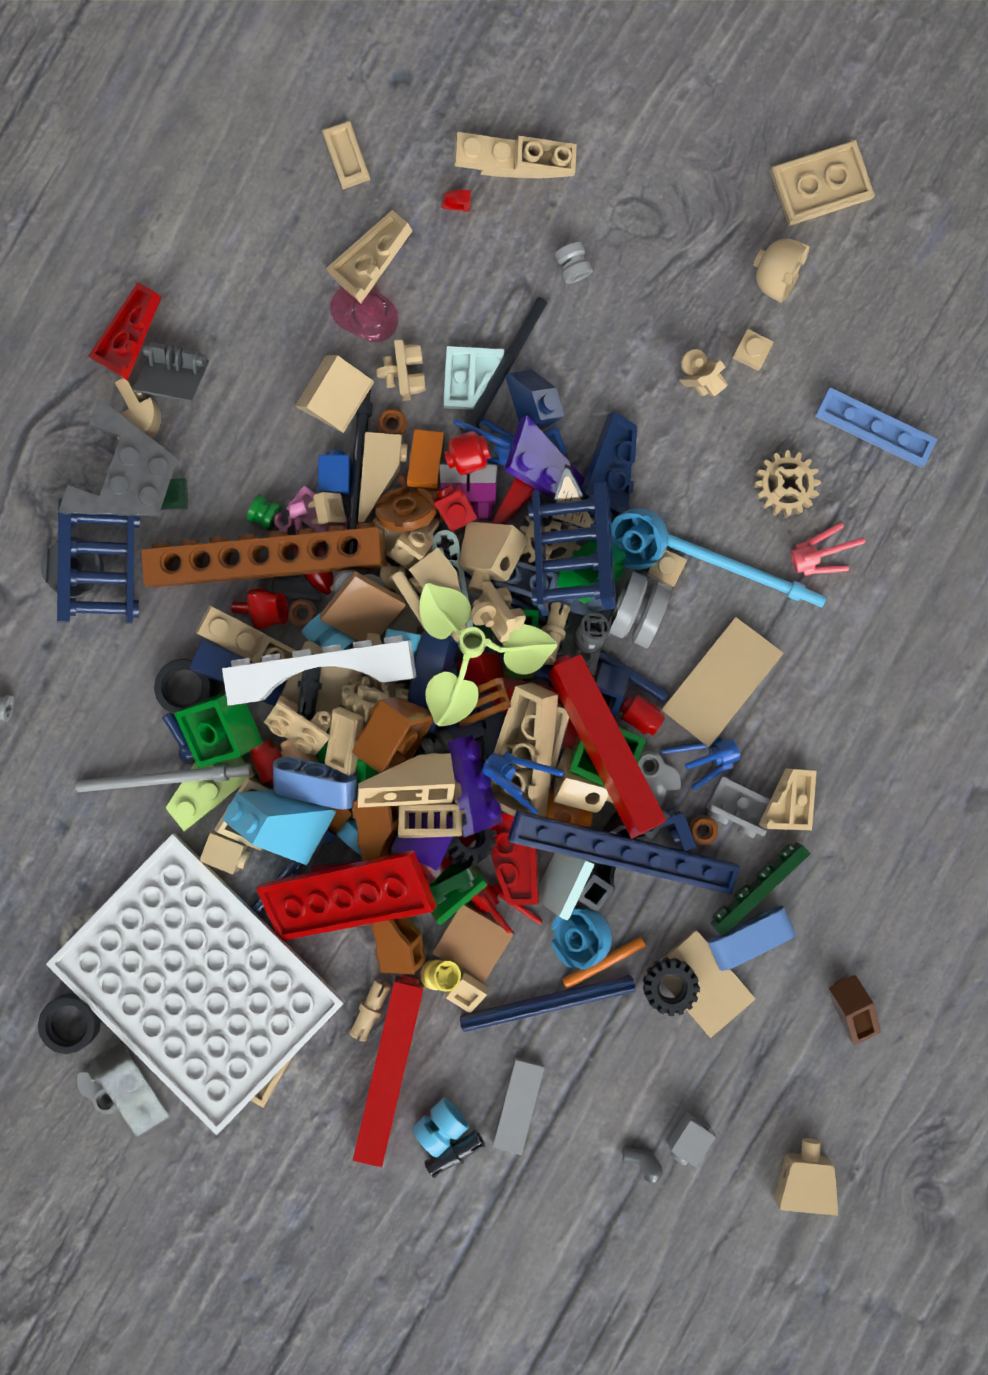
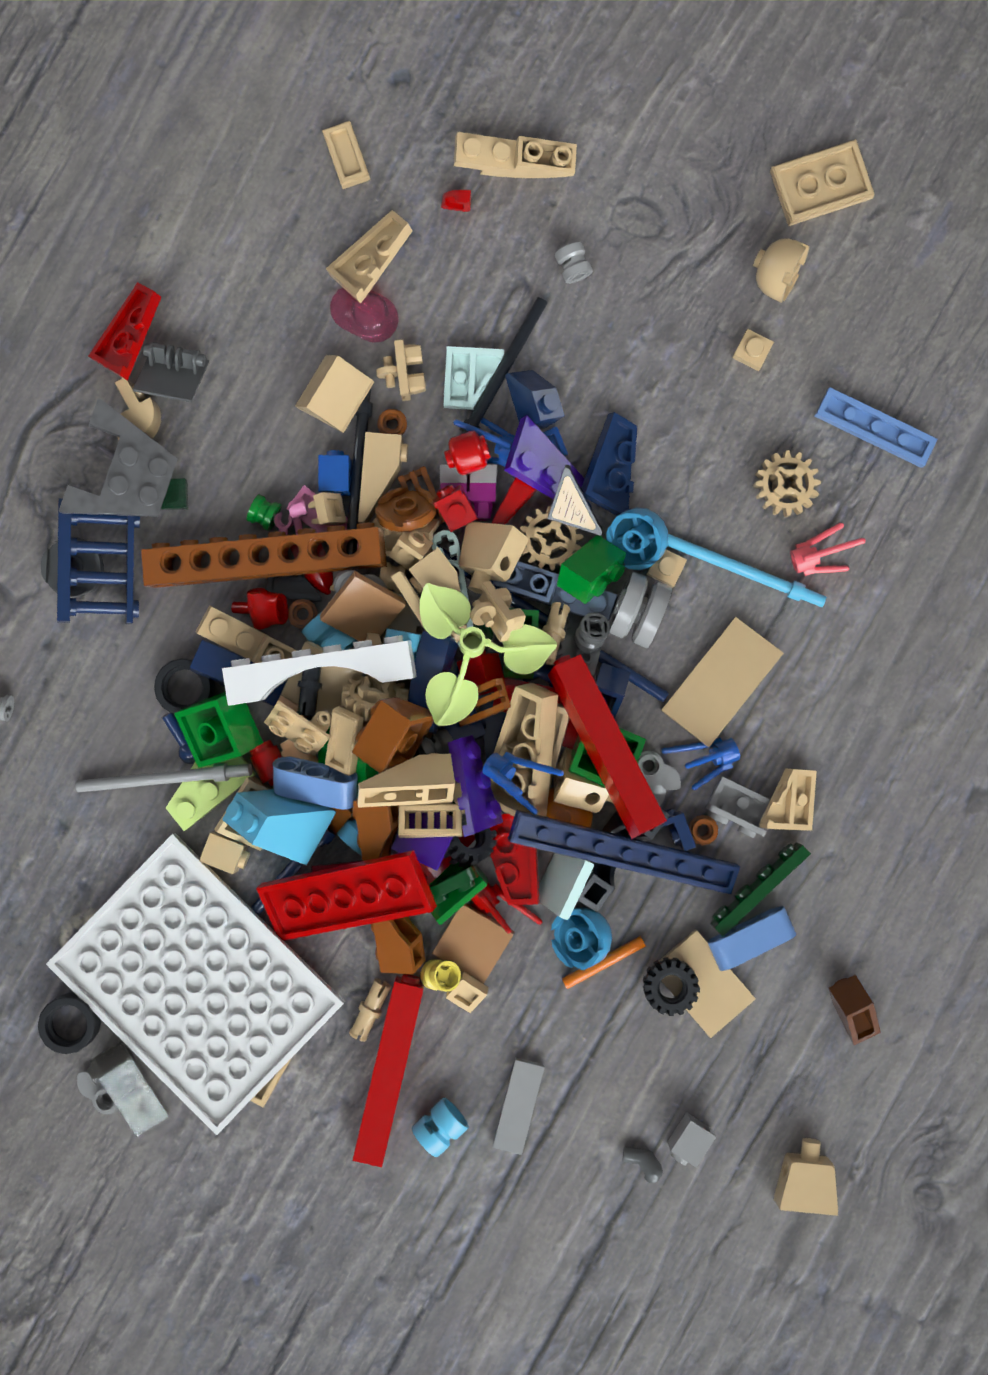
(425, 459): orange tile -> none
(455, 1154): black pin -> none
(547, 1003): dark blue axle -> none
(601, 560): dark blue fence -> none
(642, 715): red brick -> none
(703, 373): tan hips -> none

